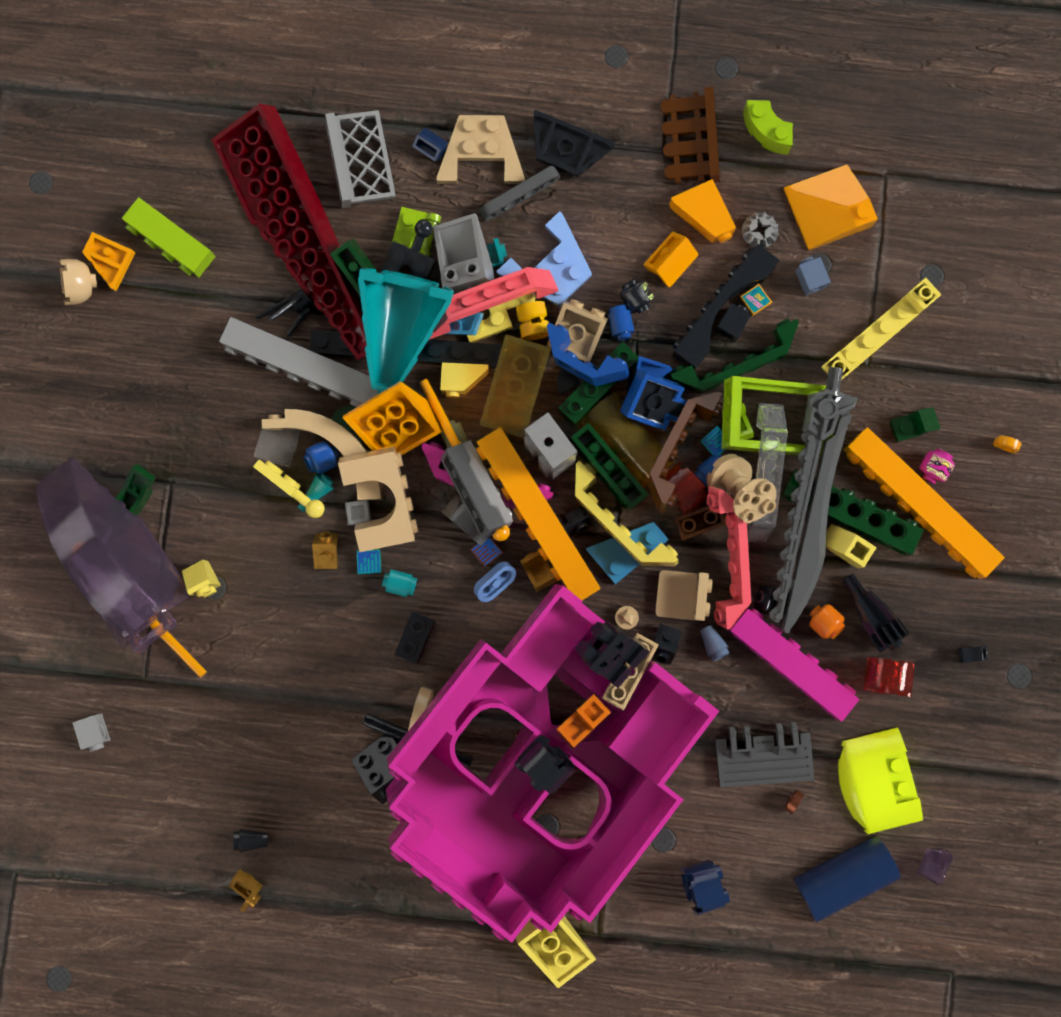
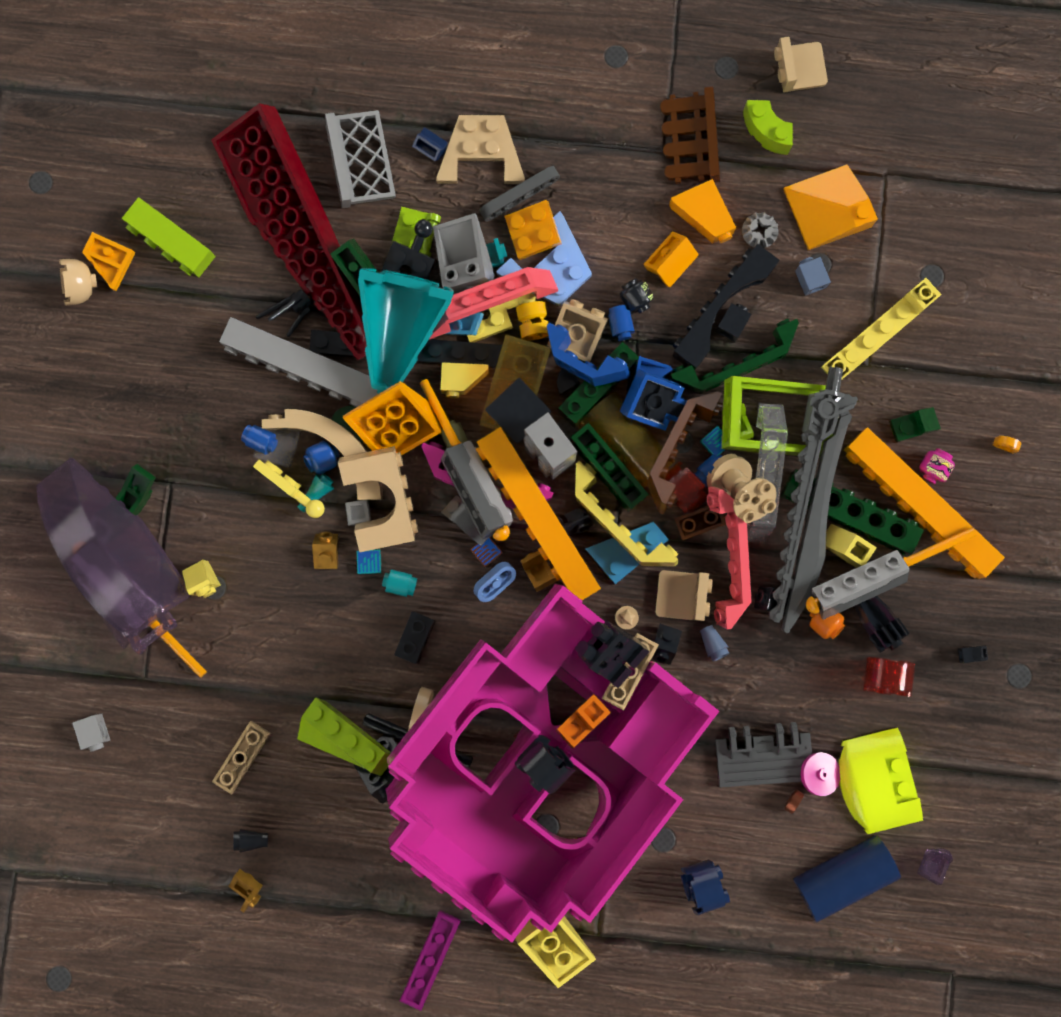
(249, 746): none -> tan tile
(259, 439): none -> blue brick
(336, 734): none -> lime wedge
(430, 960): none -> magenta tile
(517, 409): none -> black tile
(533, 230): none -> light orange plate
(567, 145): black wing -> none
(755, 300): tile -> none
(794, 665): dark pink brick -> none
(800, 65): none -> tan bracket
(820, 774): none -> piece
(873, 578): none -> light grey piece

